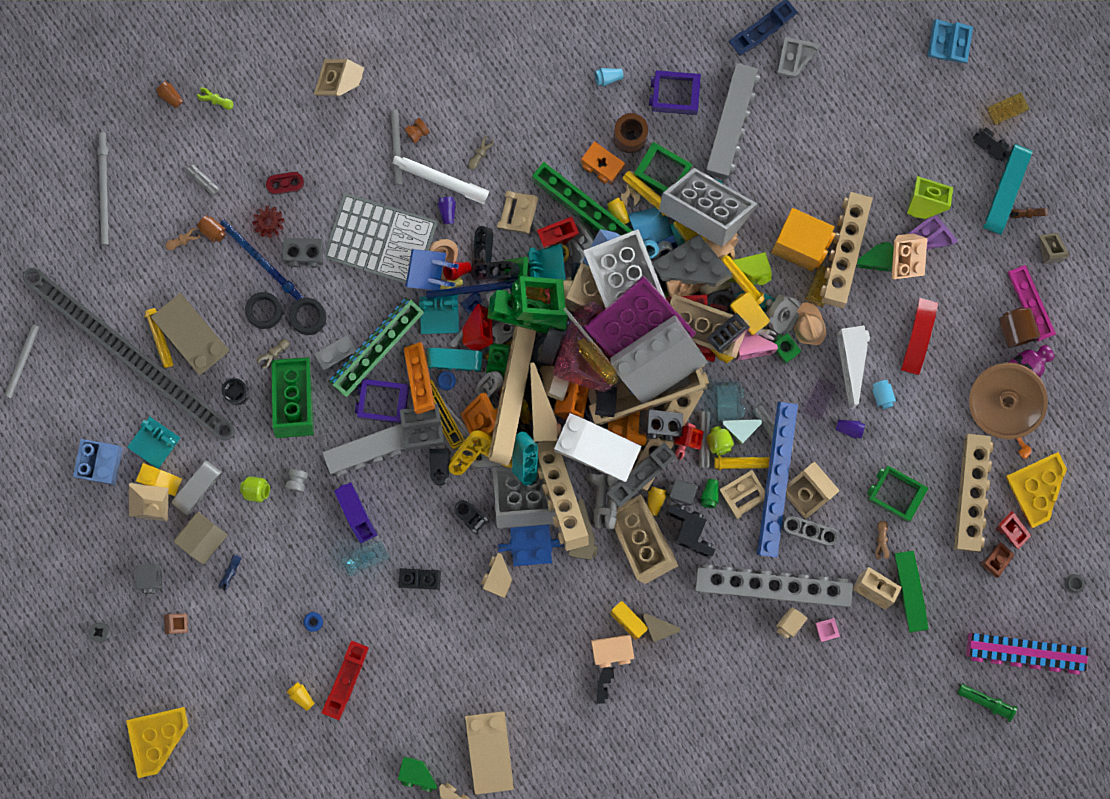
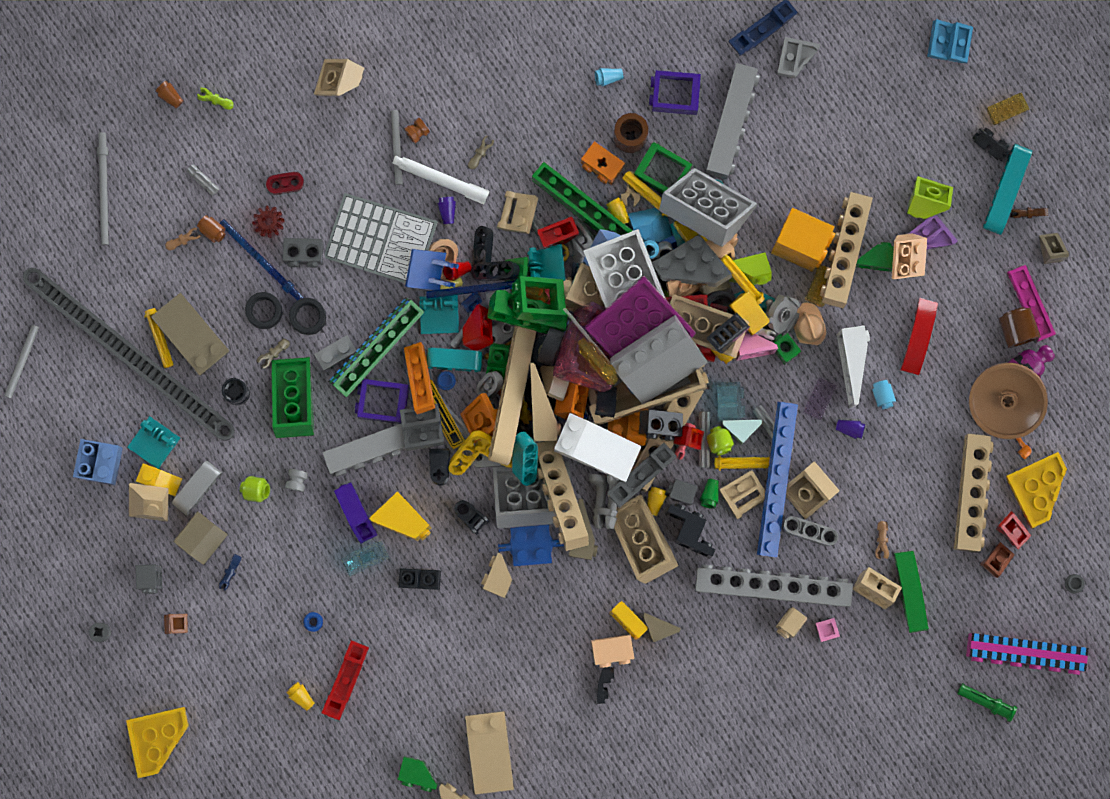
(401, 518): none -> yellow slope
(915, 501): green window -> none

